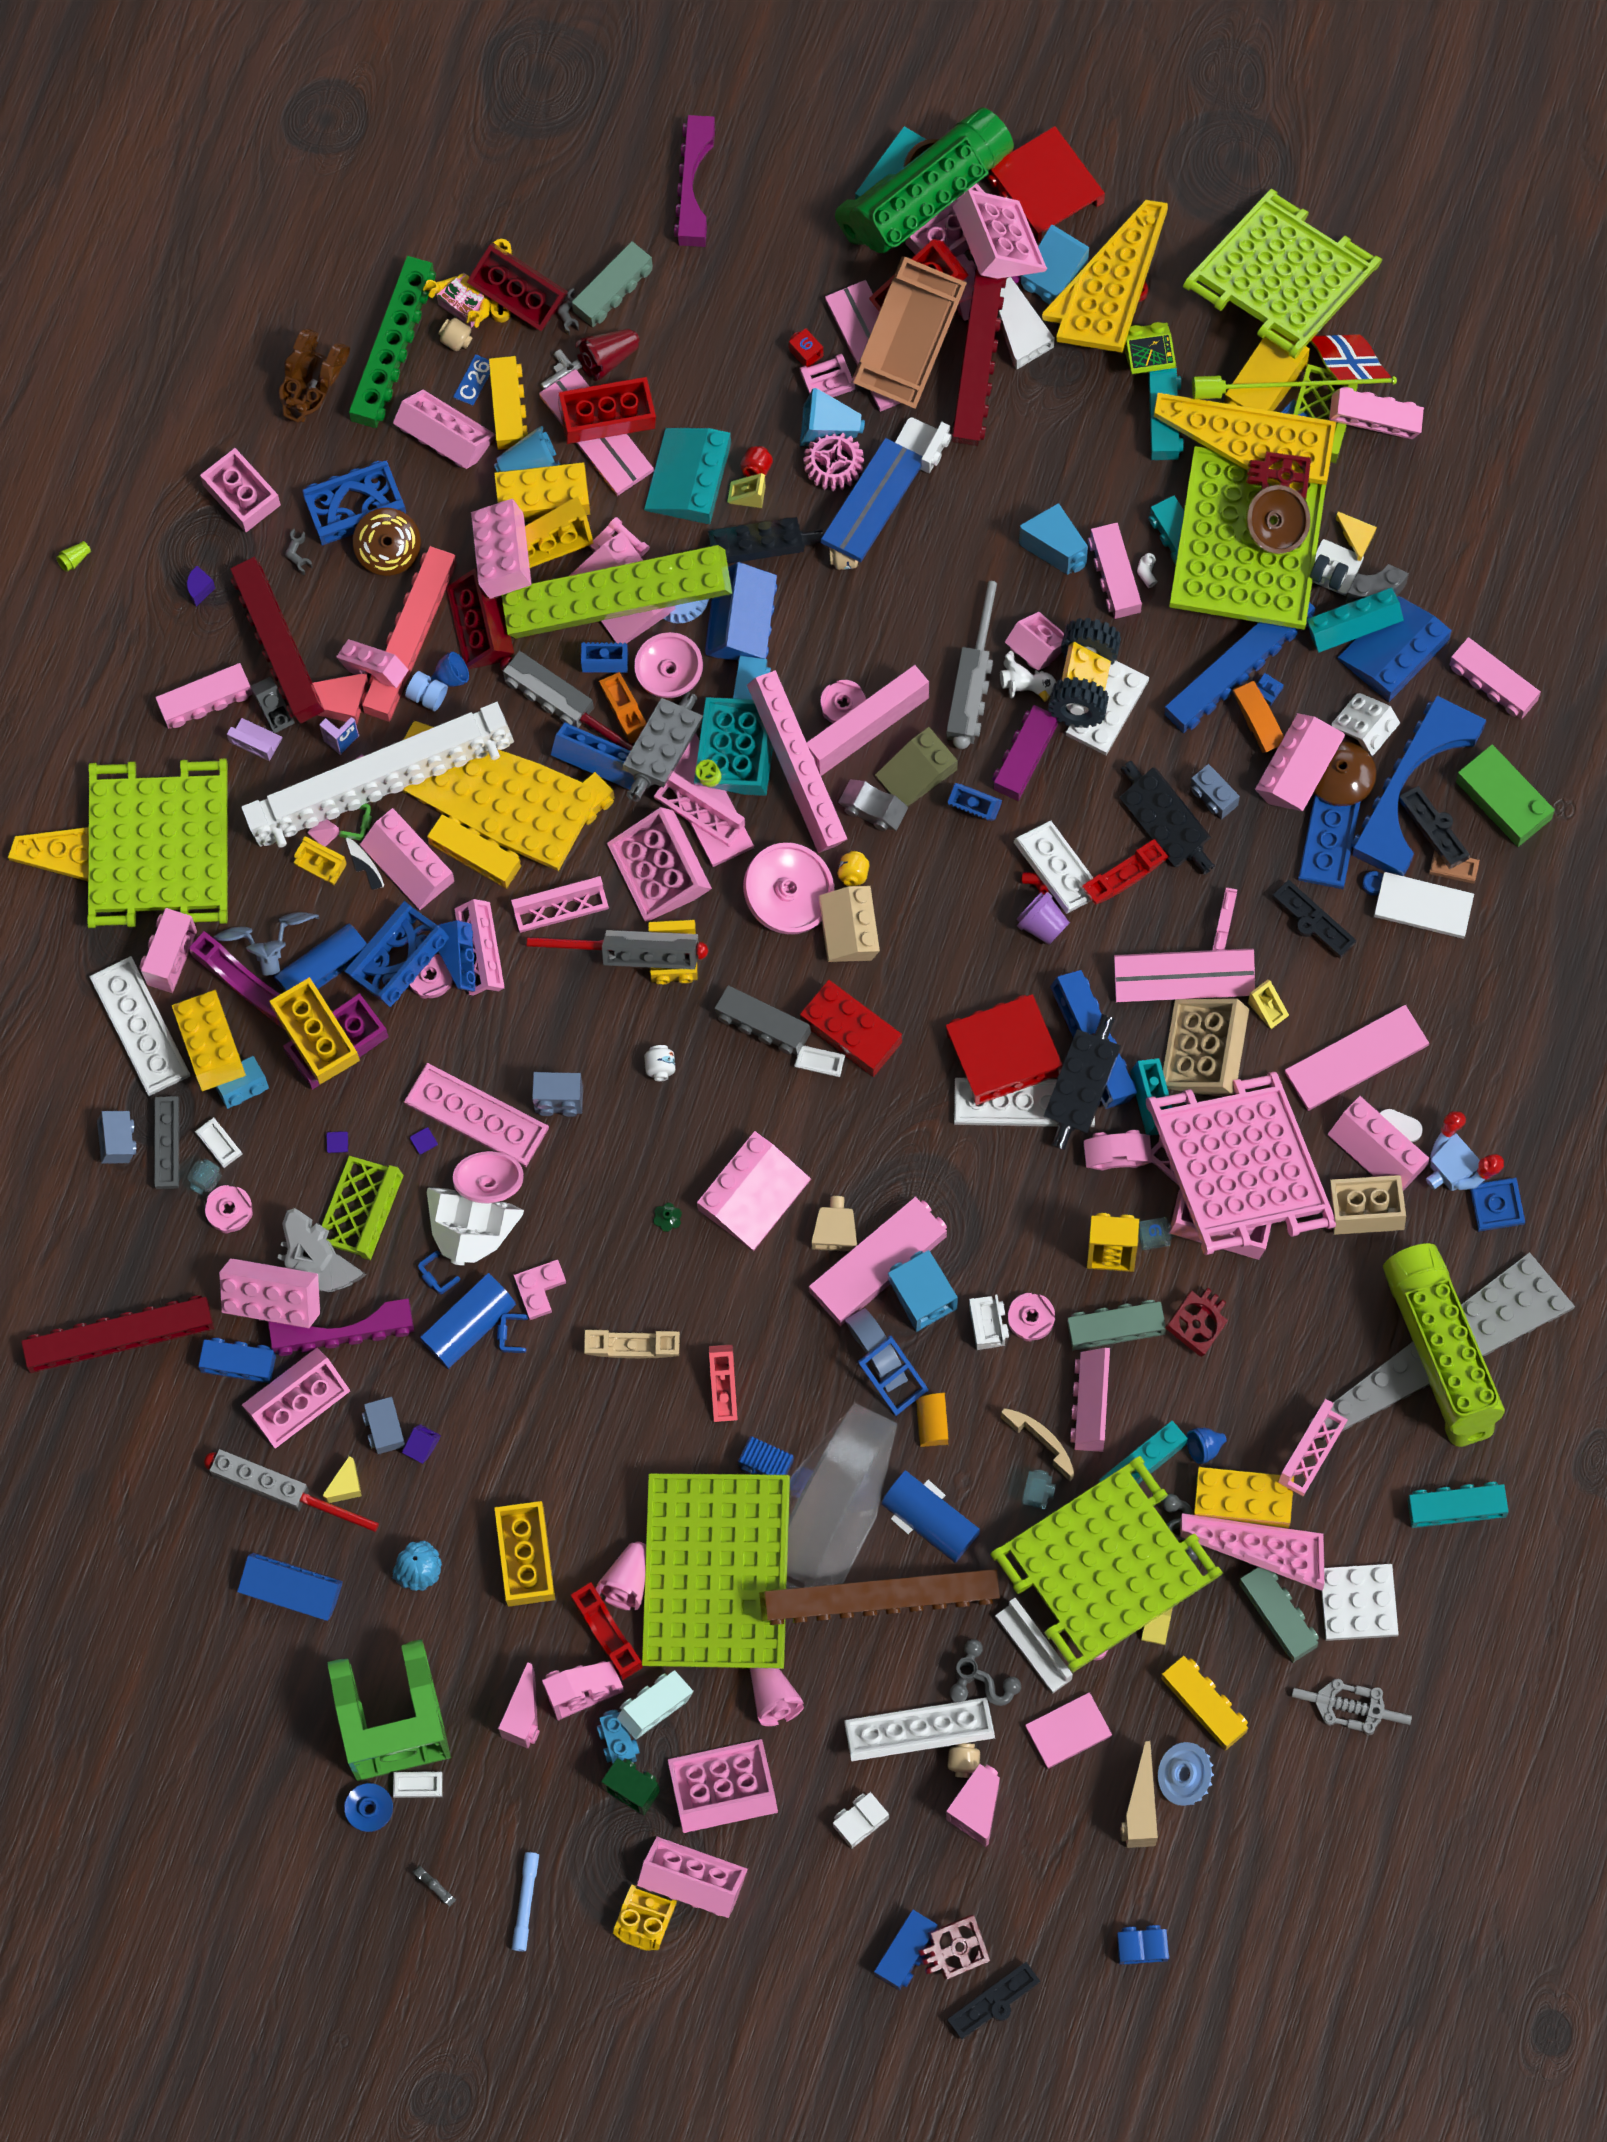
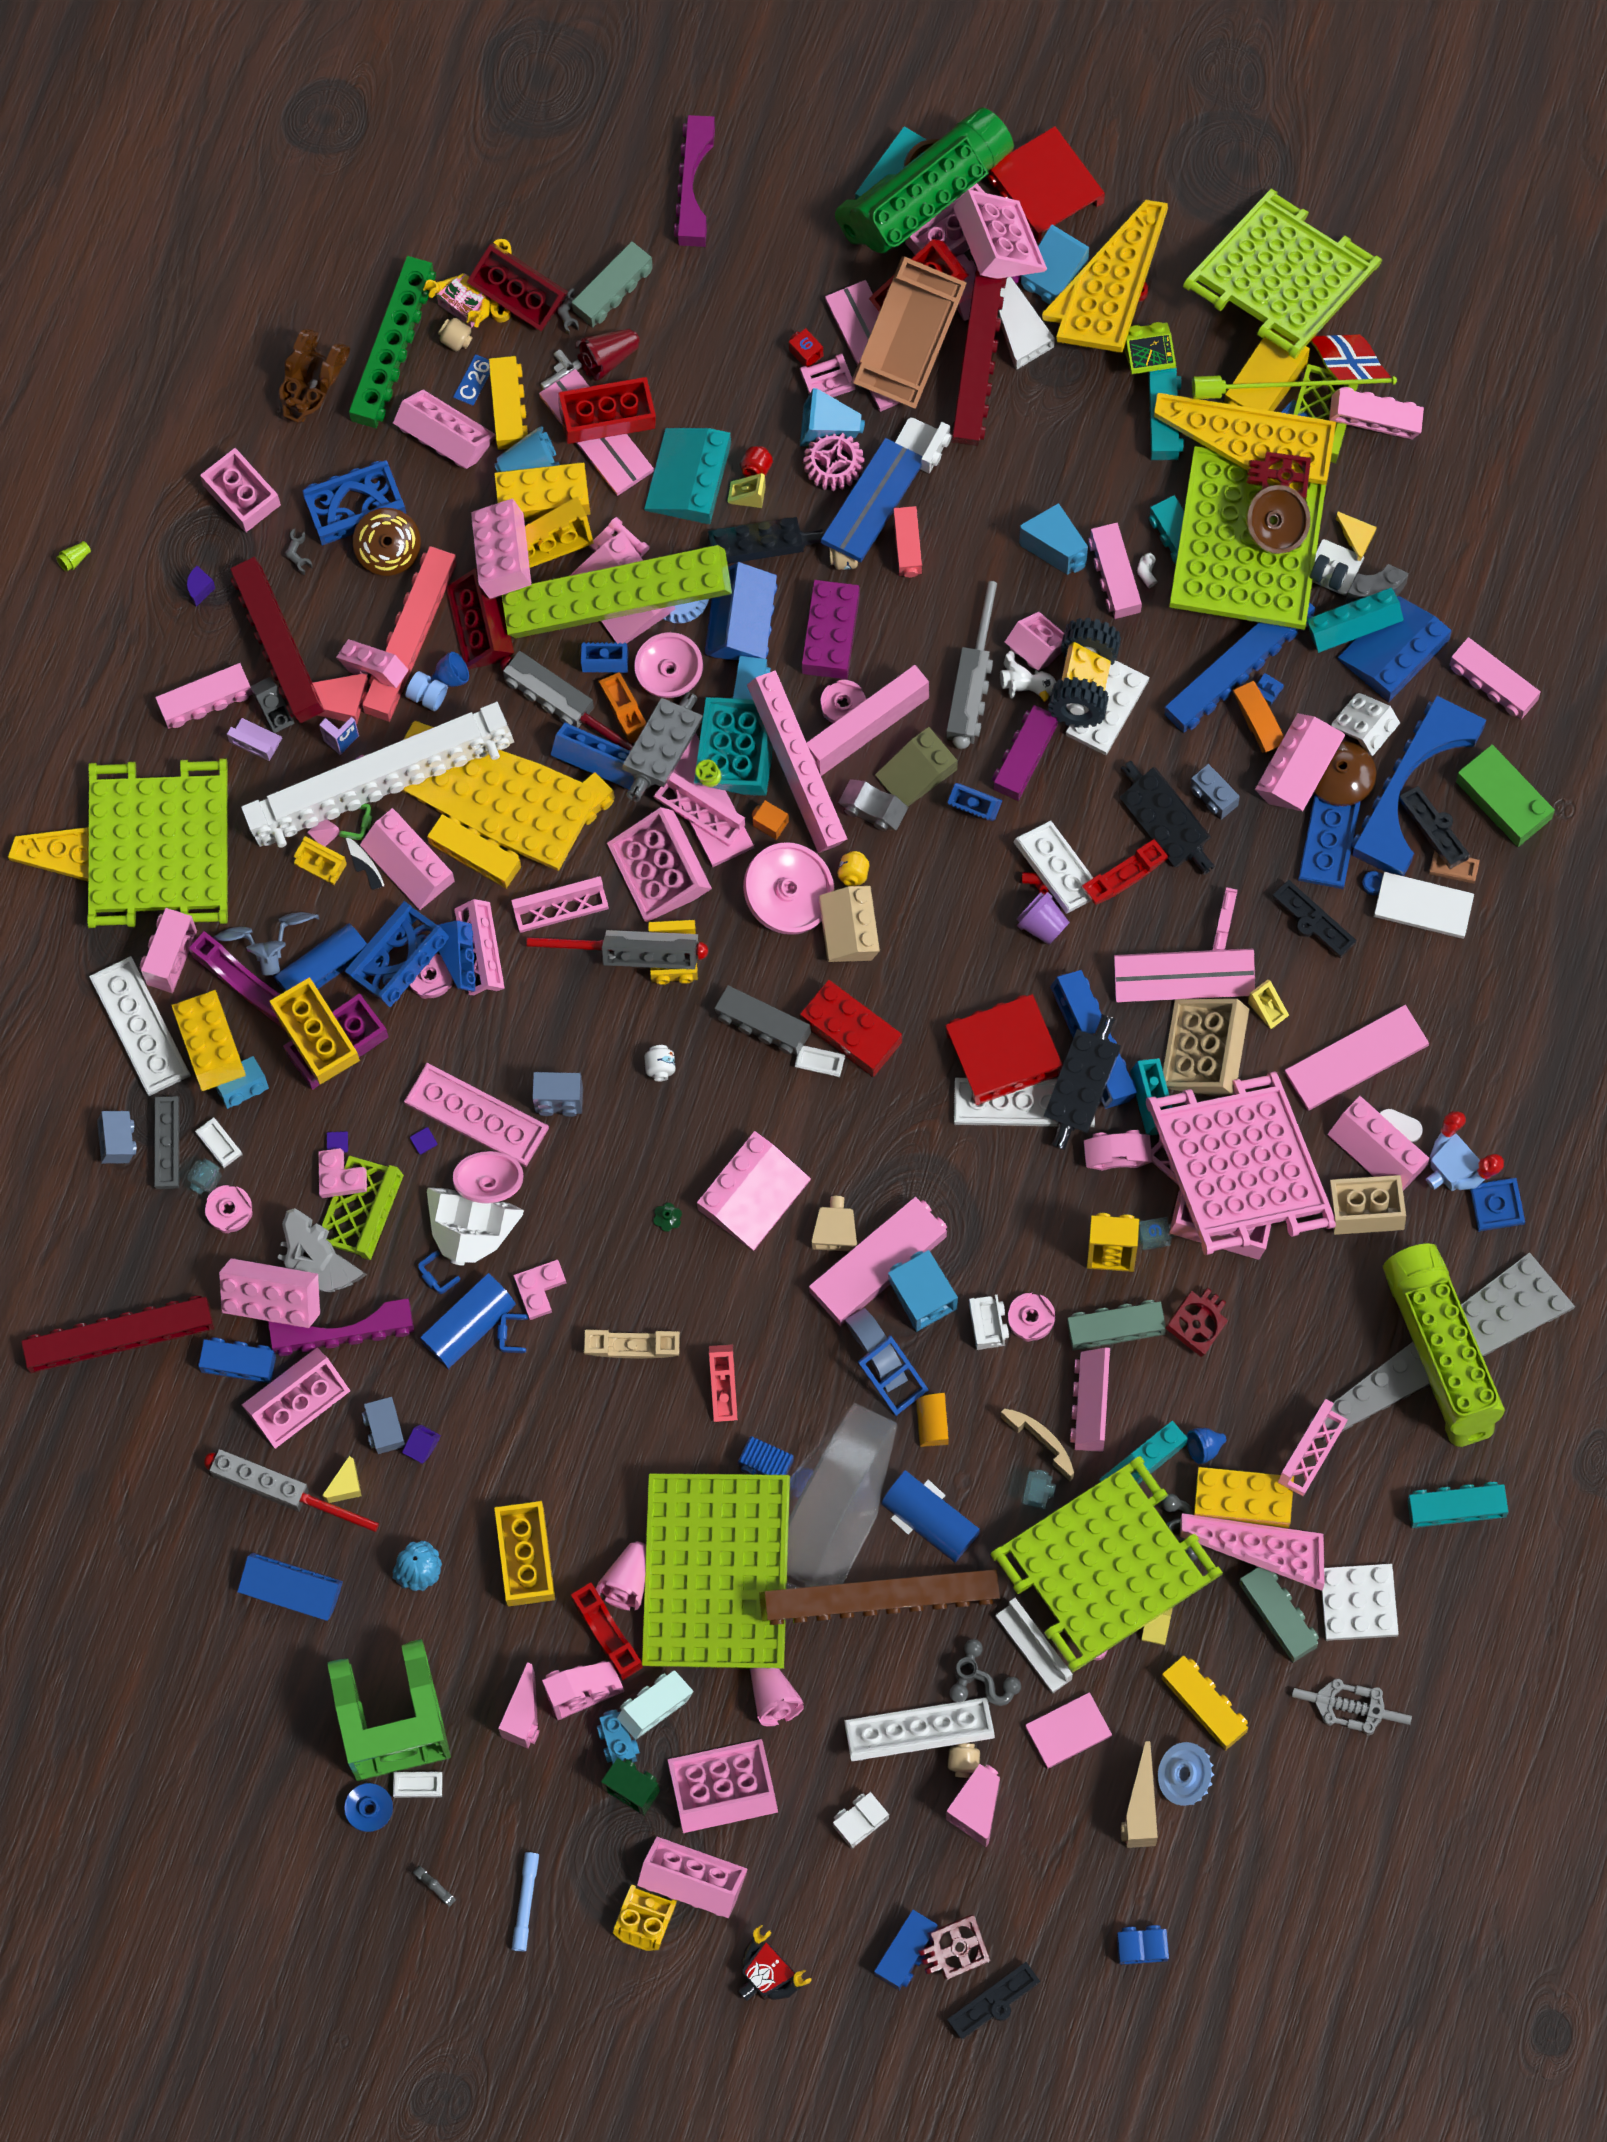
(335, 1179): none -> bright pink plate
(767, 1971): none -> torso
(770, 819): none -> orange brick
(830, 629): none -> magenta brick
(907, 541): none -> coral slope

